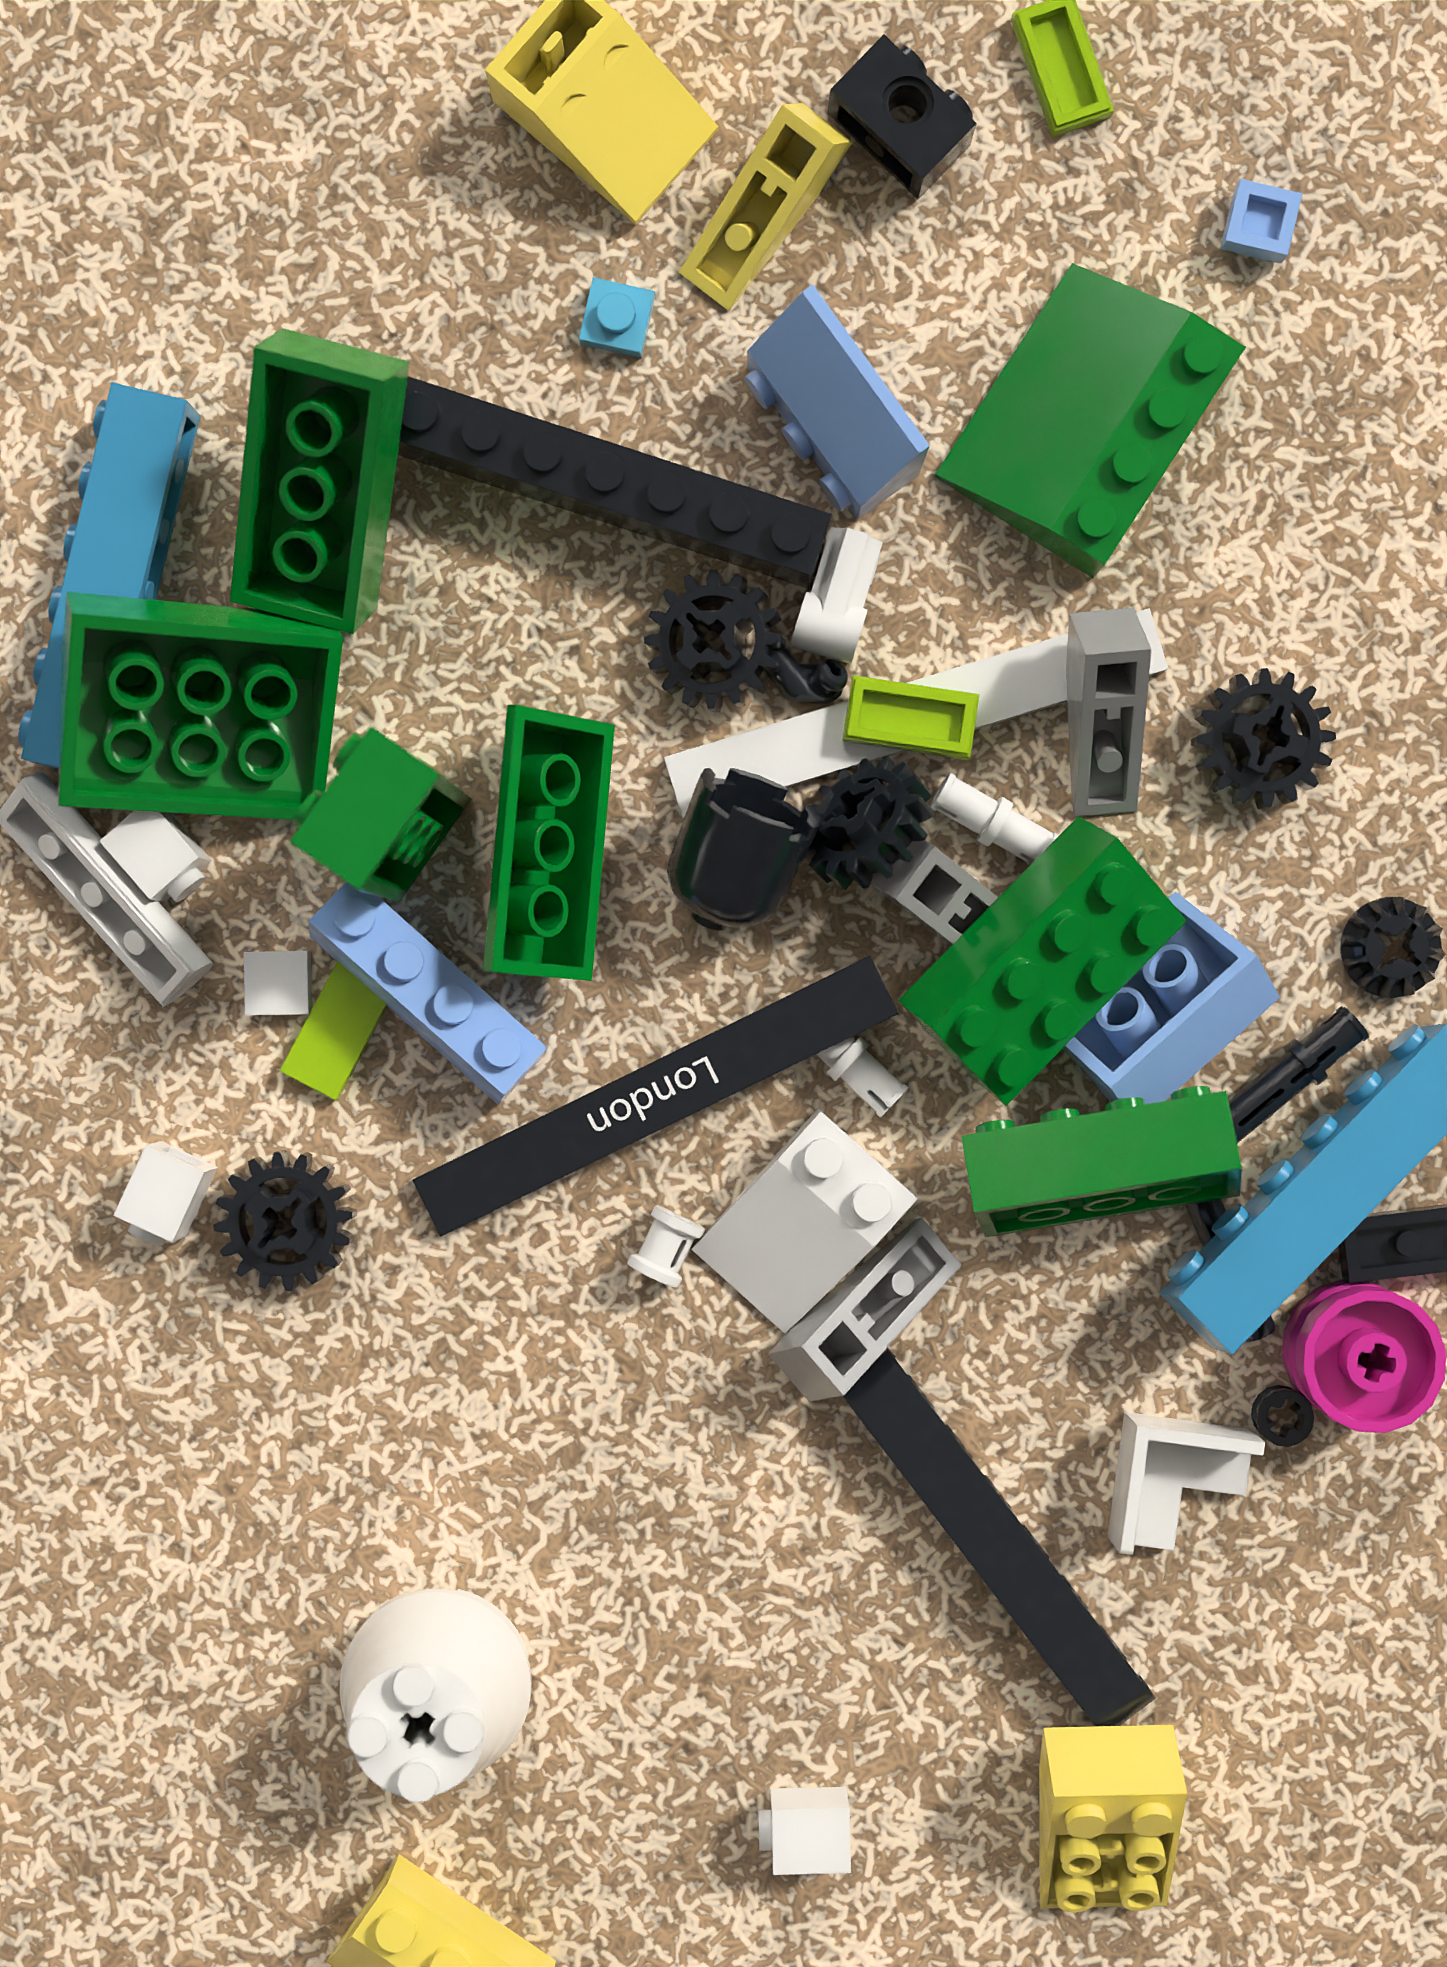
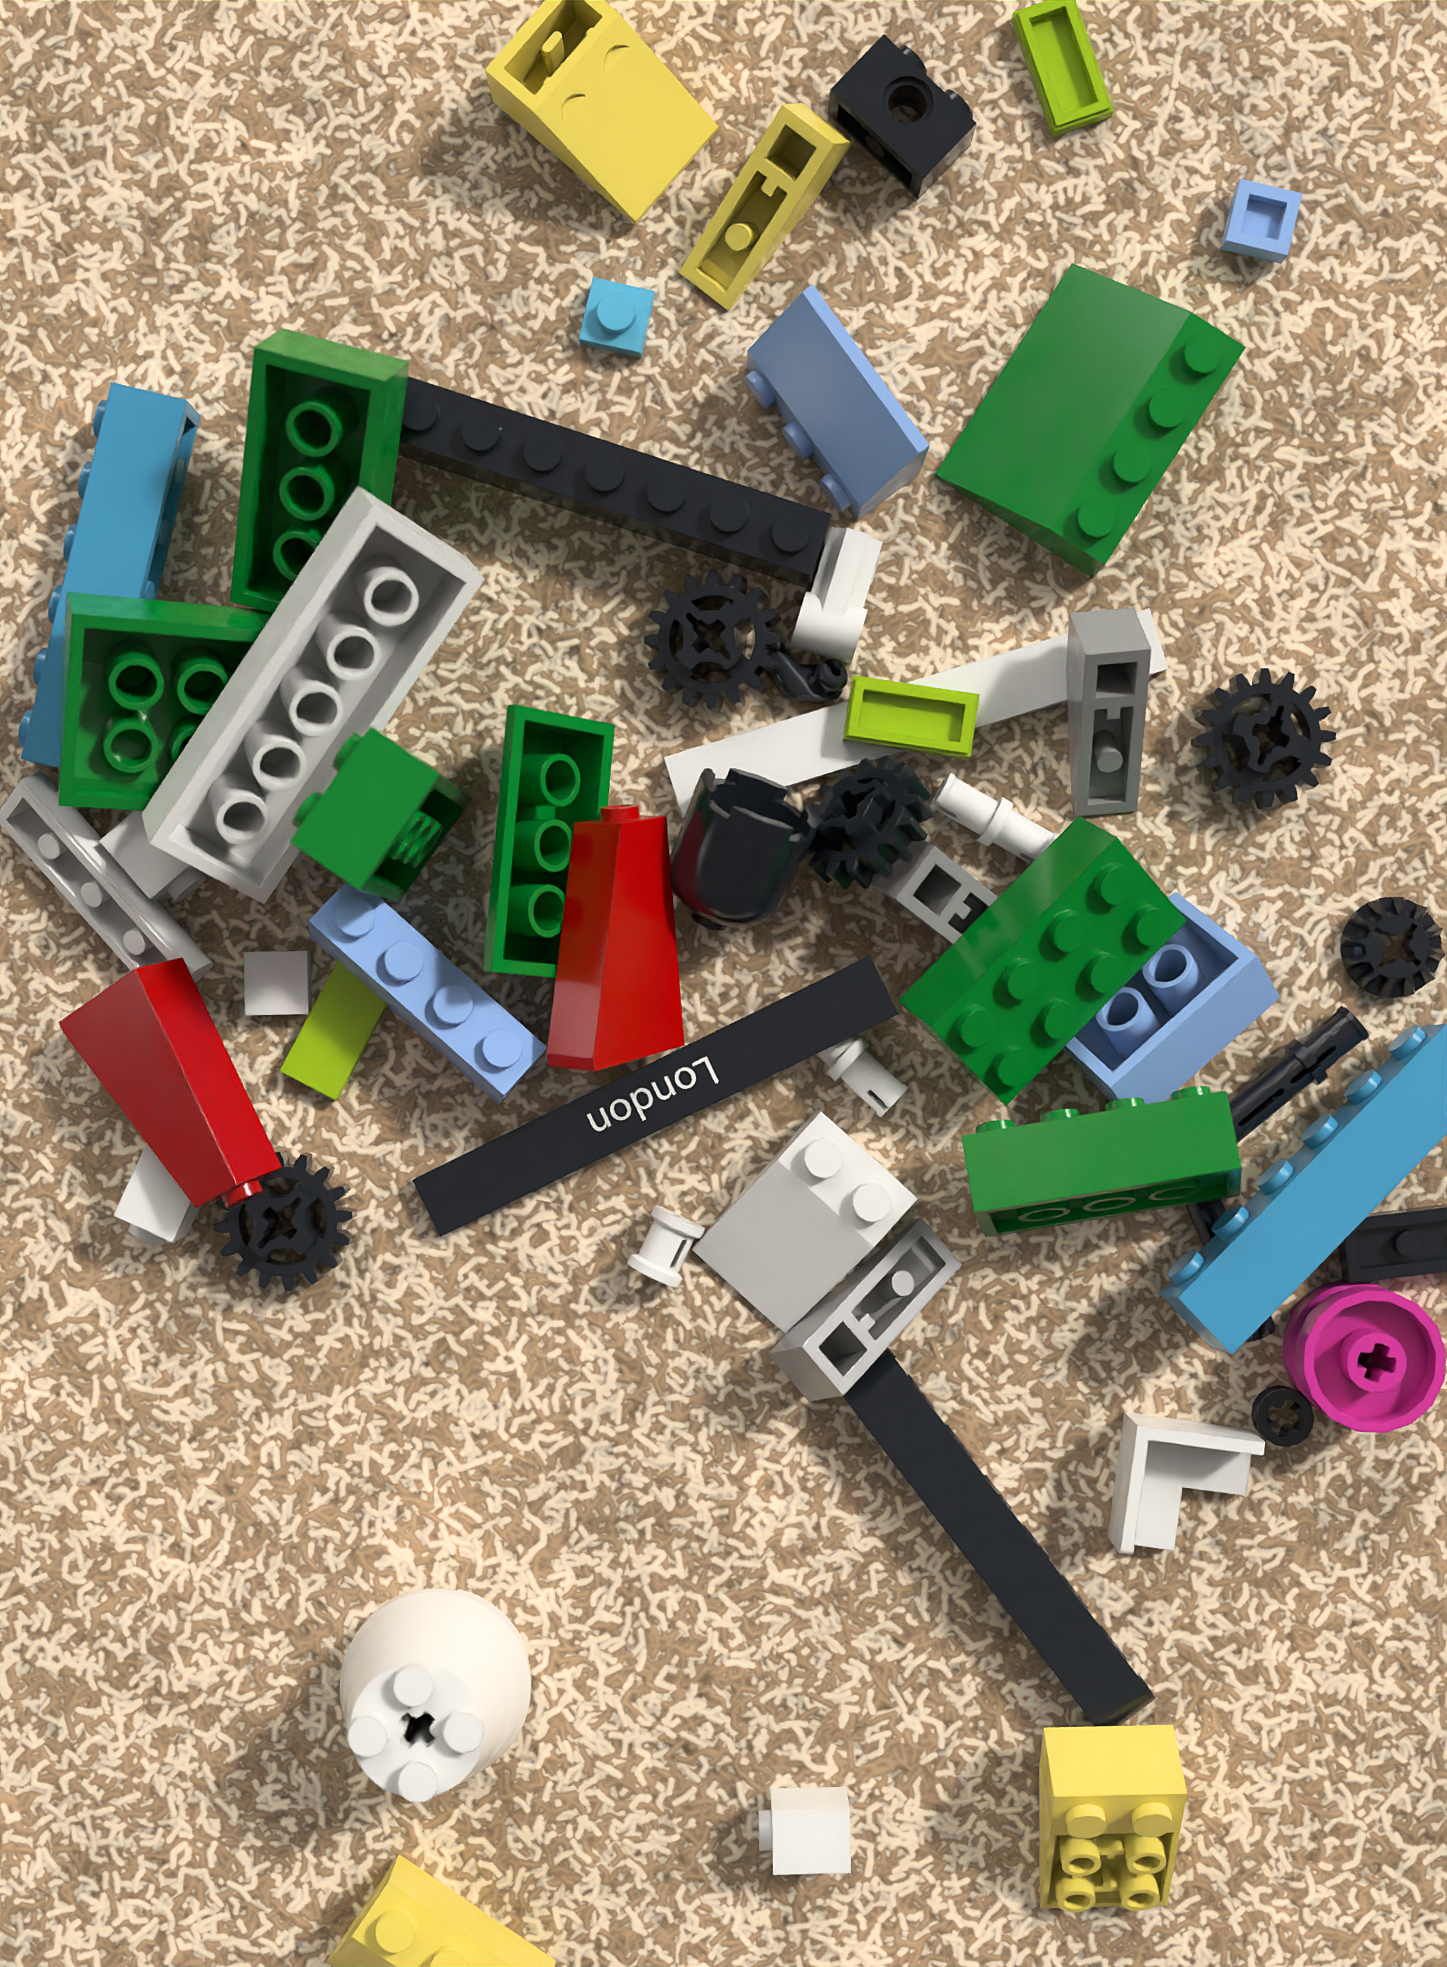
(175, 1081): none -> red slope
(320, 670): none -> white brick
(617, 946): none -> red slope

